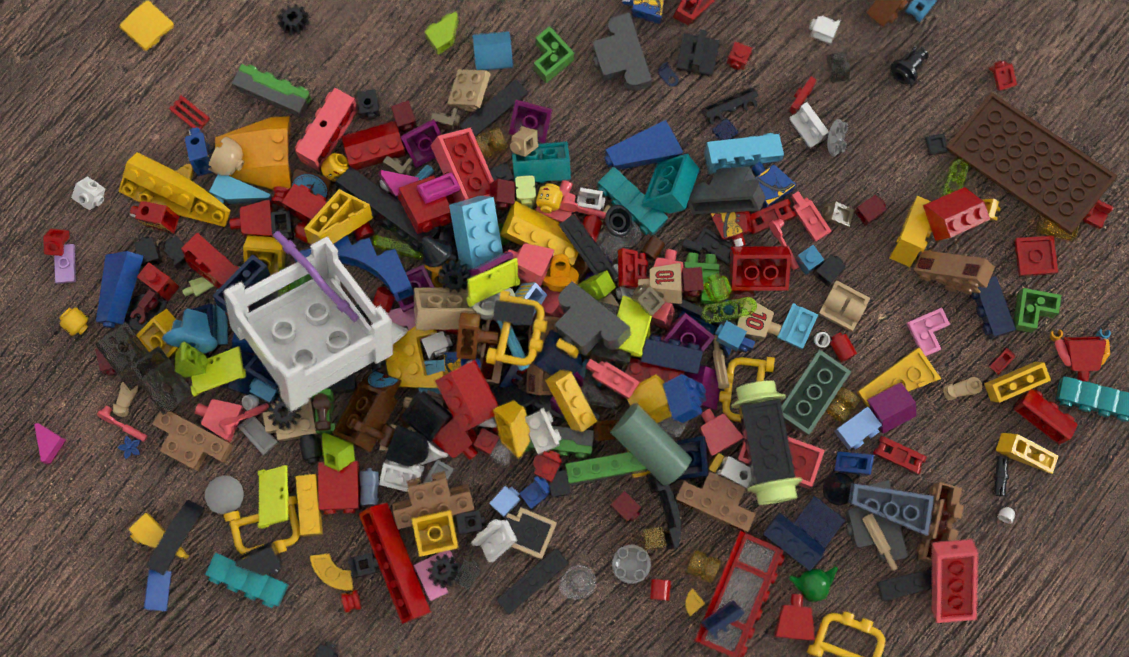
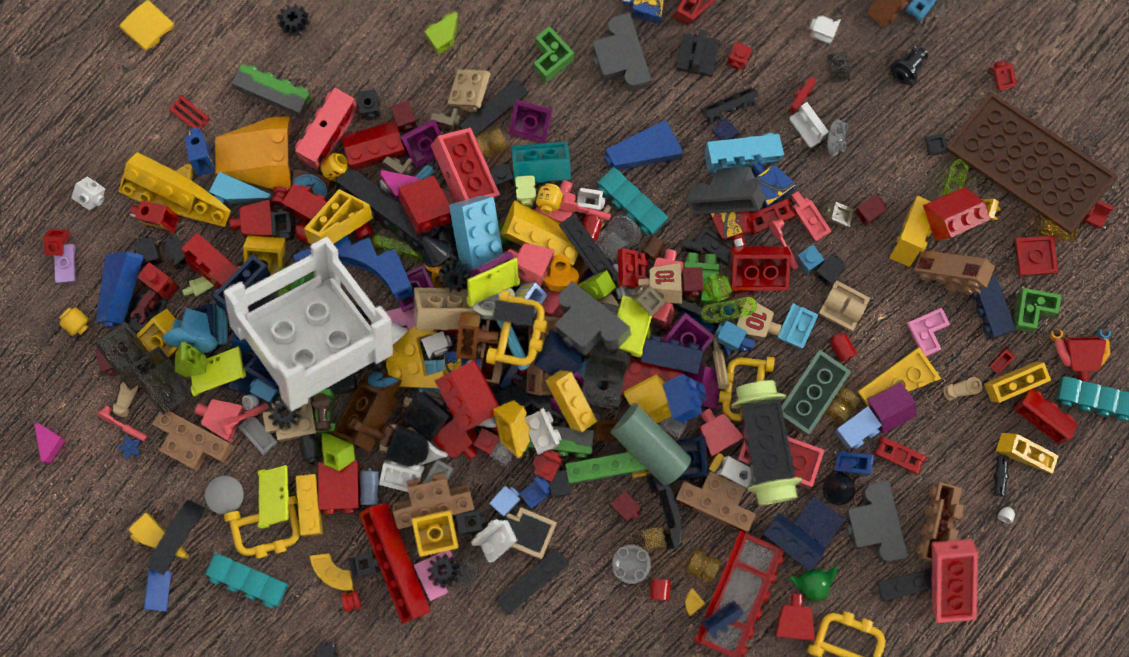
(226, 158): tan cylinder -> none
(261, 560): black slope -> none
(342, 305): medium lavender bar -> none
(383, 298): red brick -> none
(438, 188): dark pink tile -> none
(493, 51): dark azure slope -> none
(503, 193): dark red brick -> none
(520, 143): tan brick -> none
(571, 350): yellow tile -> none
(577, 582): clear piece -> none
(613, 378): coral hinge -> none
(618, 220): black hat -> none
(667, 72): dark blue piece -> none
(672, 184): teal slope -> none
(825, 340): white hinge -> none
(879, 538): tan axle -> none
(900, 507): sand blue wedge -> none

